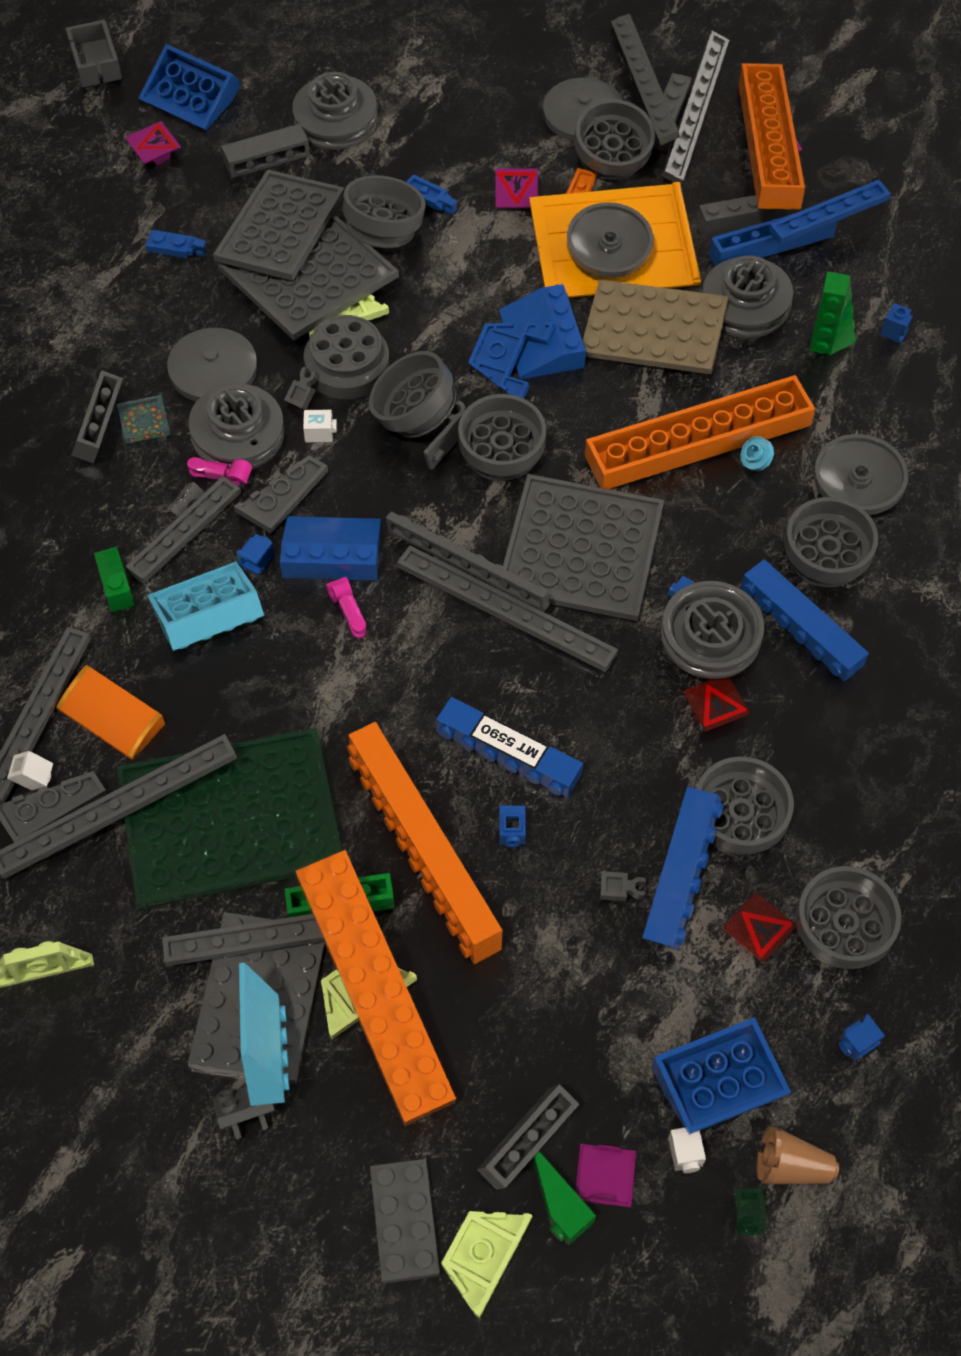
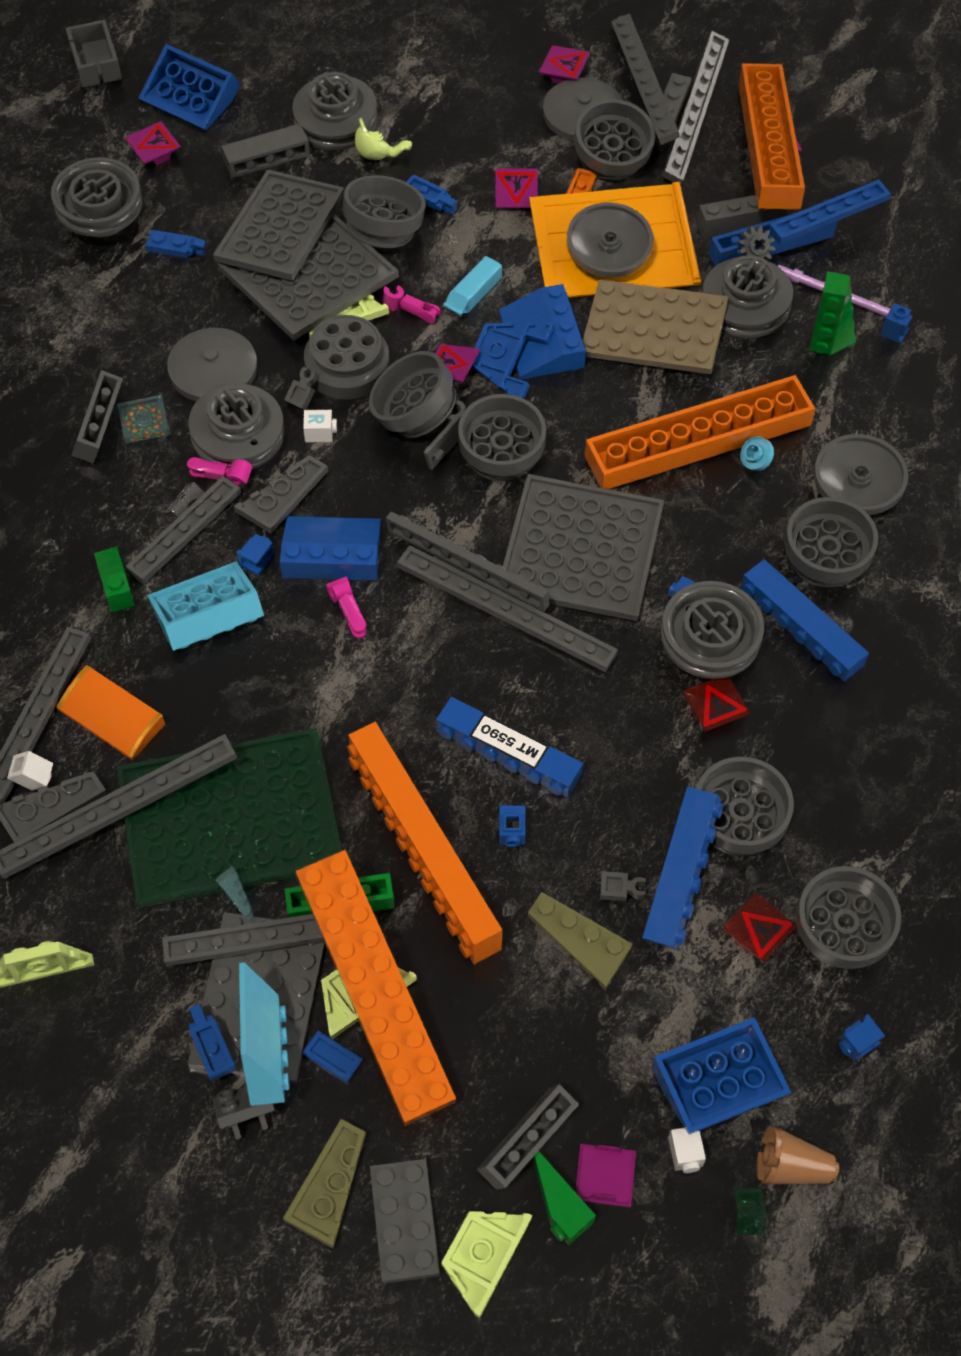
(96, 196): none -> dark grey wheel
(210, 1044): none -> blue hinge
(232, 886): none -> clear light blue slope
(325, 1191): none -> olive wing
(332, 1057): none -> blue tile
(373, 147): none -> yellowish green piece
(414, 306): none -> dark pink piece
(457, 359): none -> magenta piece
(474, 286): none -> medium azure piece
(564, 63): none -> magenta piece
(590, 944): none -> olive wing
(761, 238): none -> dark grey gear
(798, 277): none -> lavender bar

